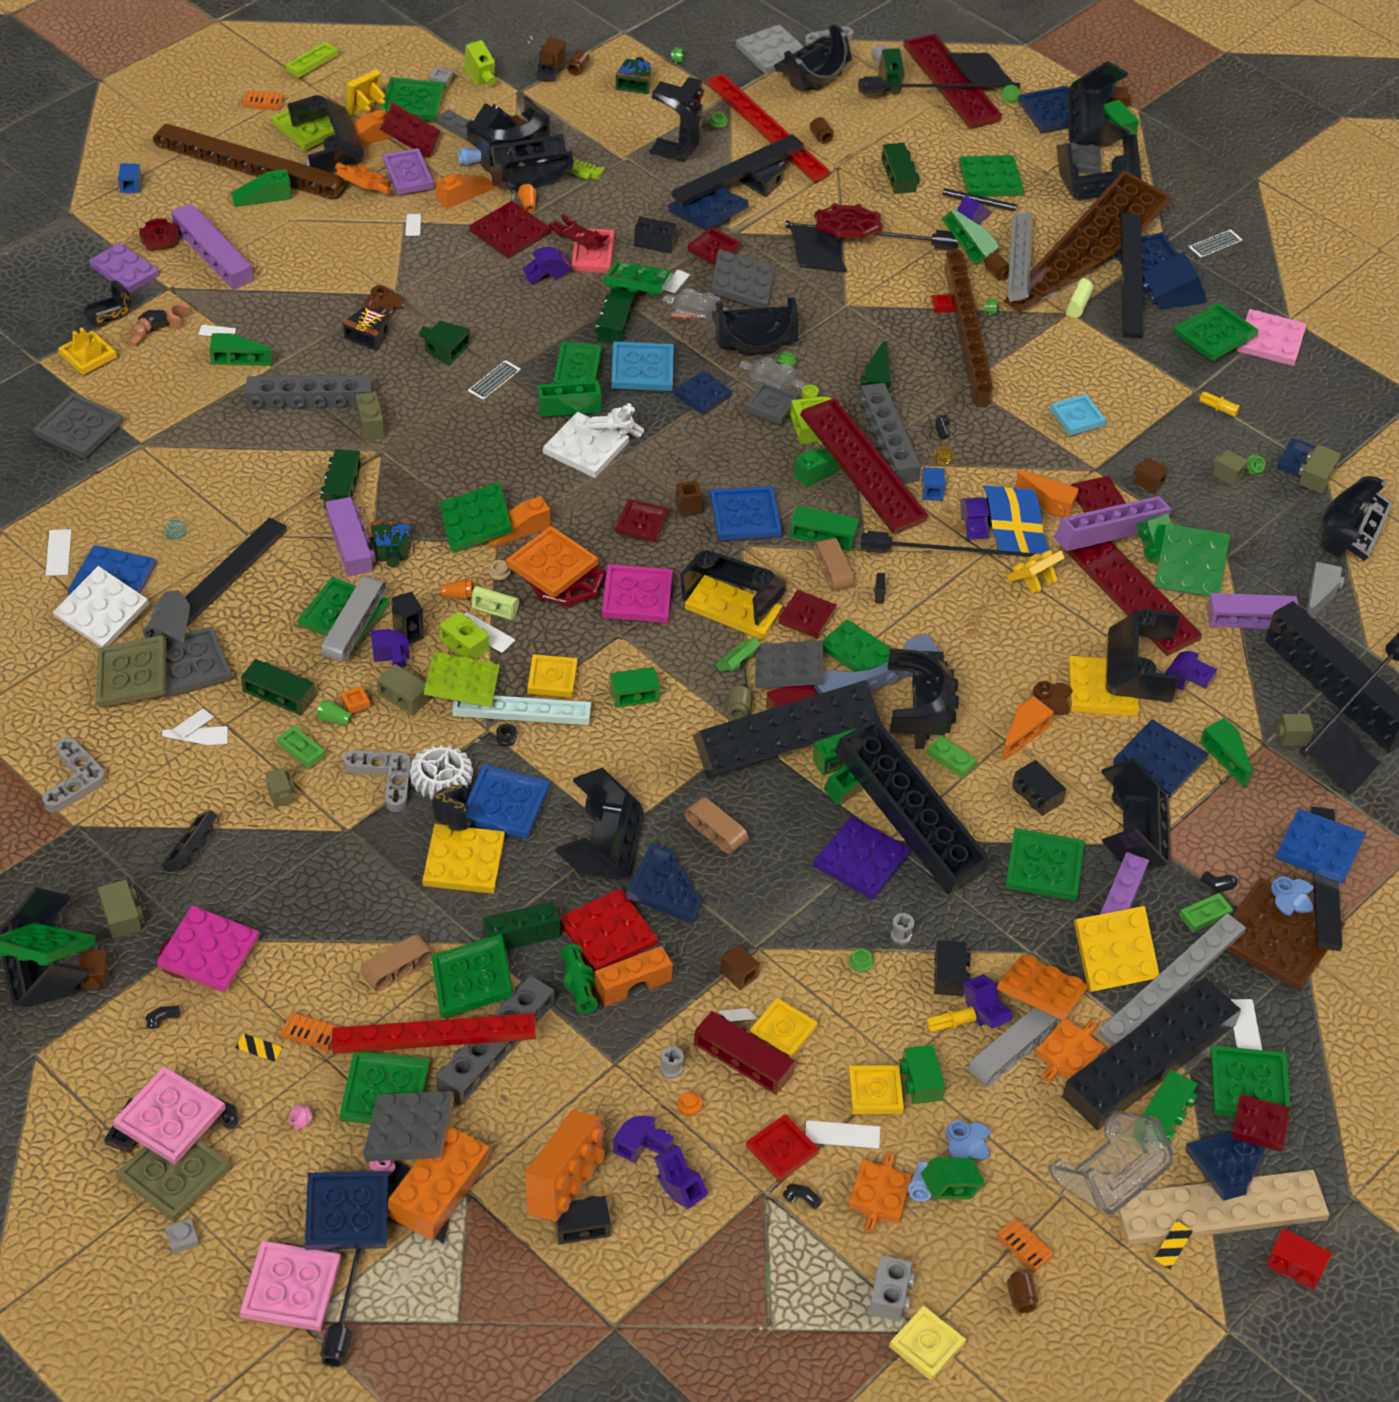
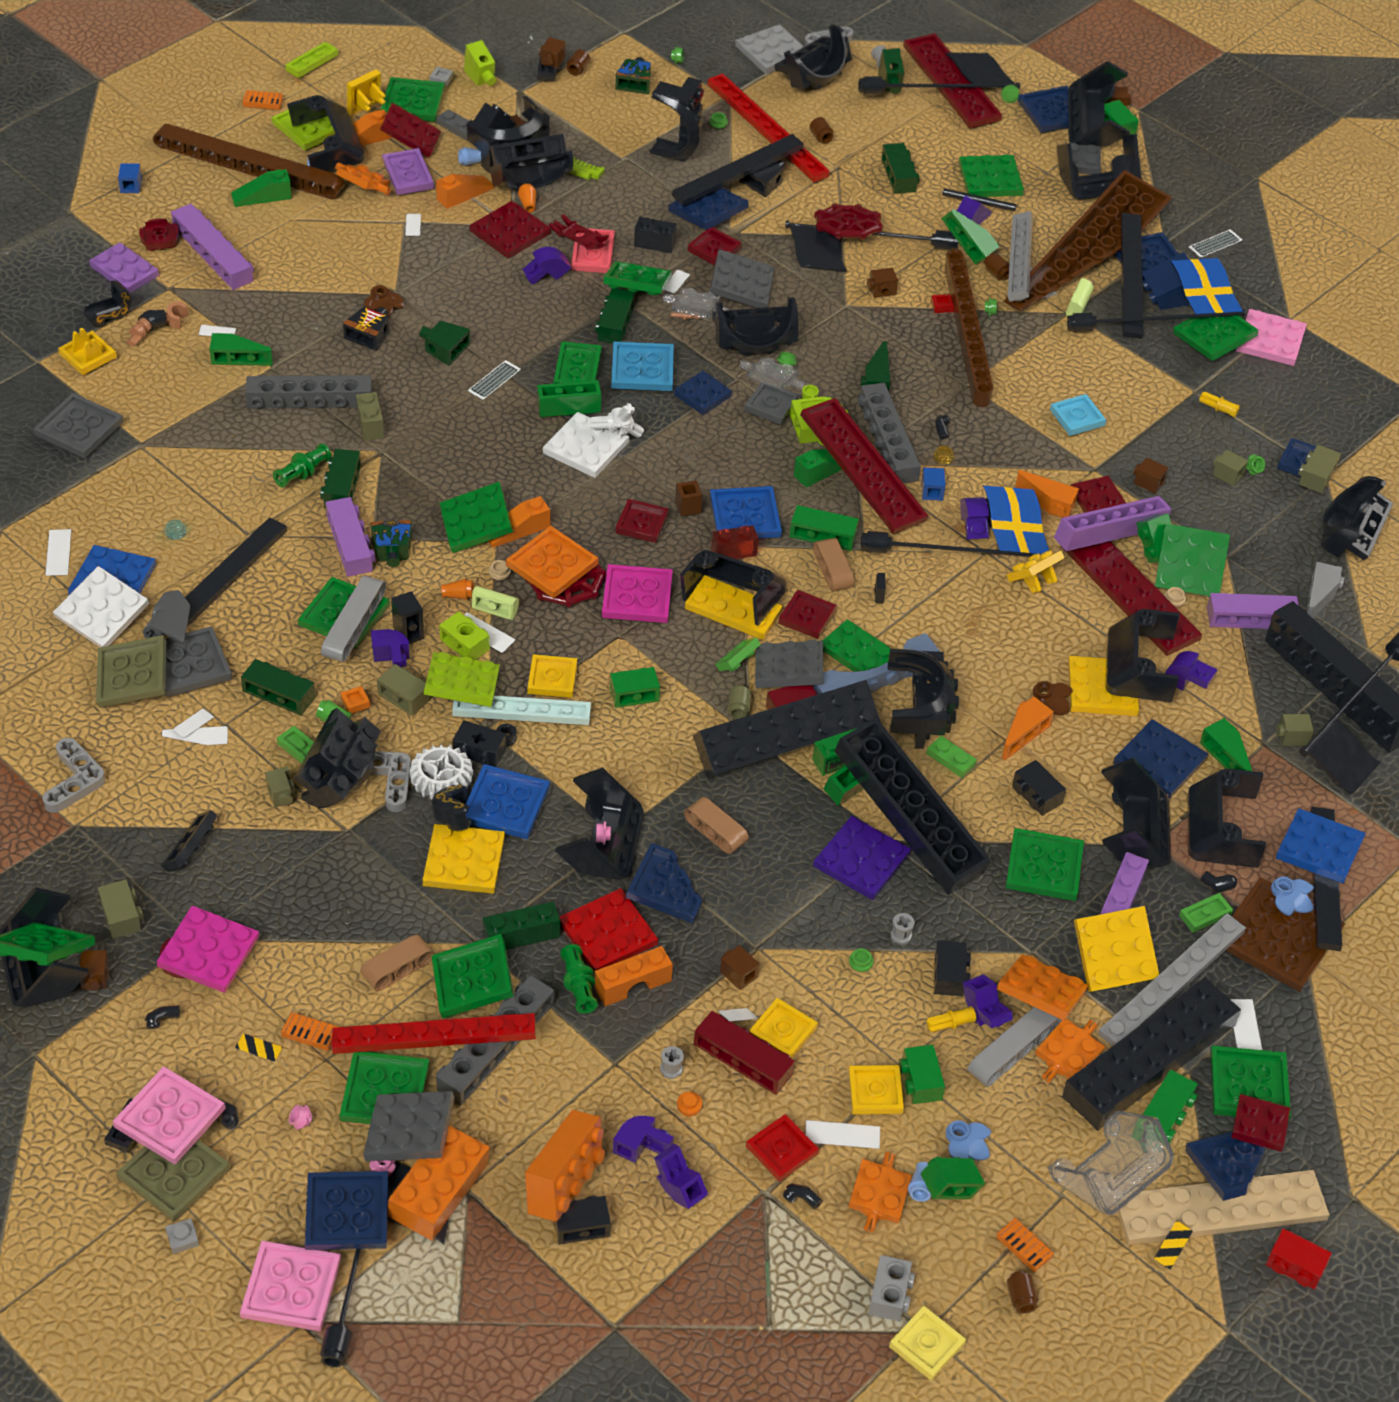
(302, 465): none -> green piece
(344, 749): none -> black piece
(480, 743): none -> black brick
(603, 833): none -> bright pink plate
(735, 542): none -> clear red brick
(882, 282): none -> reddish brown brick
(1176, 596): none -> tan plate
(1204, 287): none -> flag
(1208, 835): none -> black windscreen

